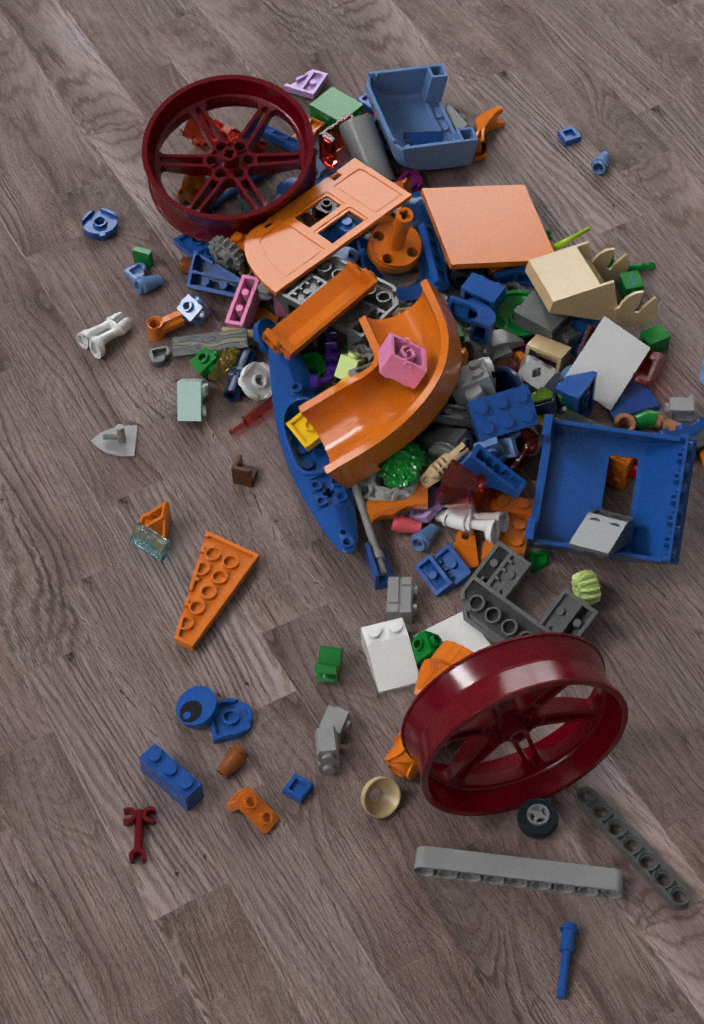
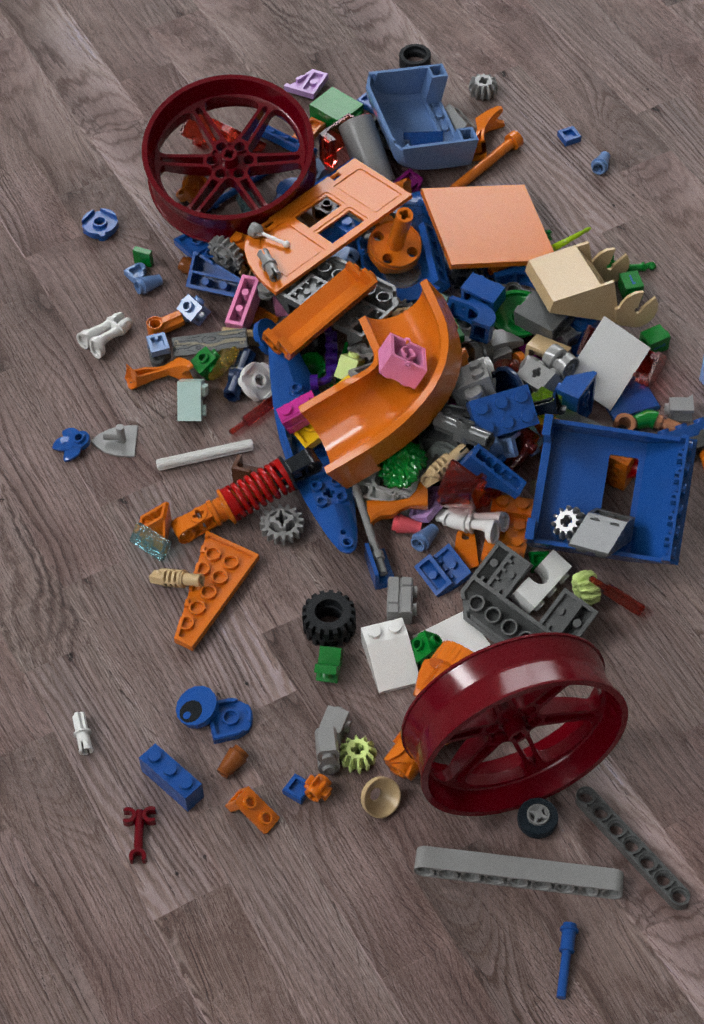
(72, 443): none -> blue plate
(82, 733): none -> white axle
(158, 344): none -> medium blue bracket
(176, 578): none -> tan hinge
(177, 368): none -> orange animal
(204, 454): none -> white axle
(248, 493): none -> piece
(256, 231): none -> hinge
(269, 265): none -> light grey pin
(290, 413): none -> dark pink brick
(291, 520): none -> light grey gear
(318, 787): none -> orange gear
(329, 632): none -> black tyre
(349, 753): none -> yellowish green gear
(414, 50): none -> black tyre
(463, 430): none -> dark grey piece
(483, 87): none -> light grey gear
(512, 141): none -> orange piece
(531, 594): none -> white arch
(561, 360): none -> light grey wheel
(565, 518): none -> light grey gear
(619, 596): none -> clear red axle

